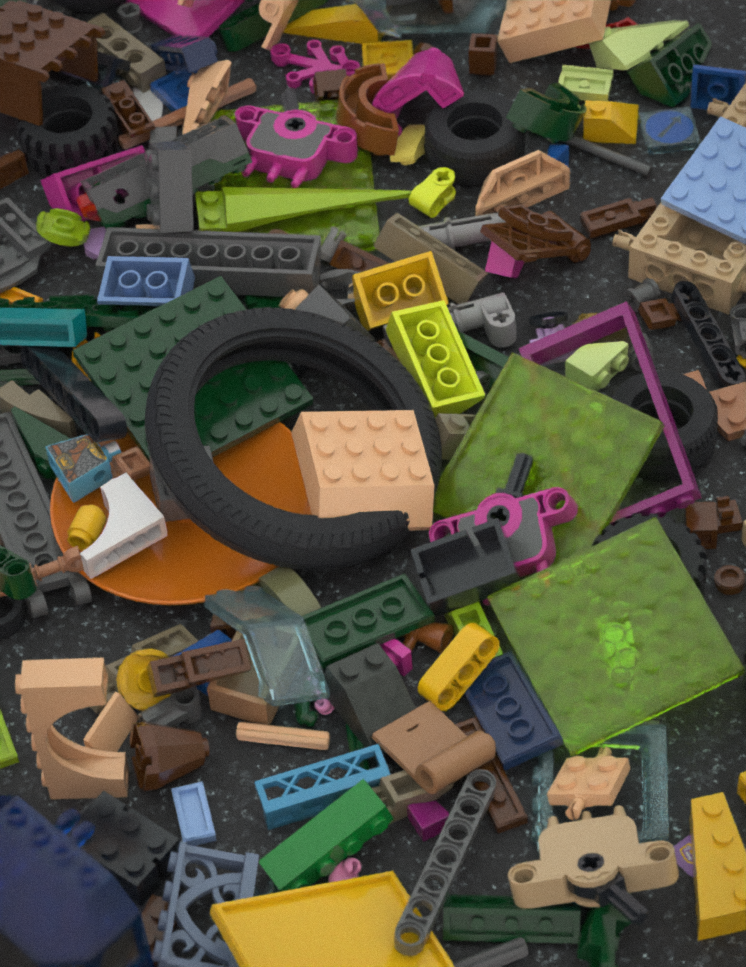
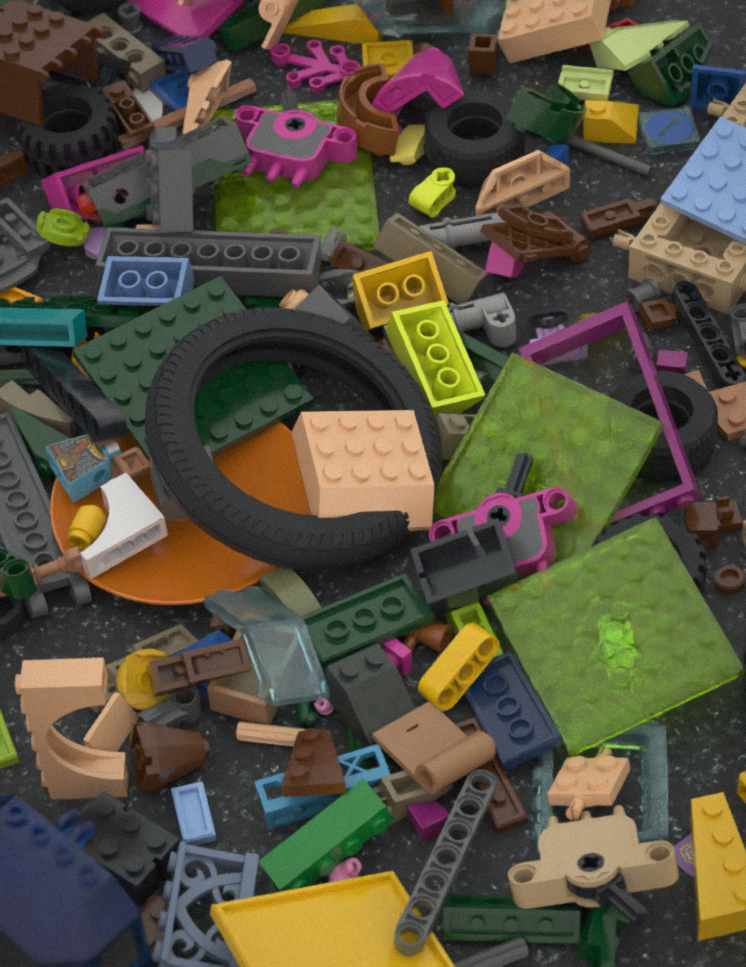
(249, 207): lime plate -> none
(313, 766): none -> reddish brown wing
(327, 84): reddish brown brick -> none
(597, 363): yellowish green slope -> none
(672, 361): none -> magenta slope

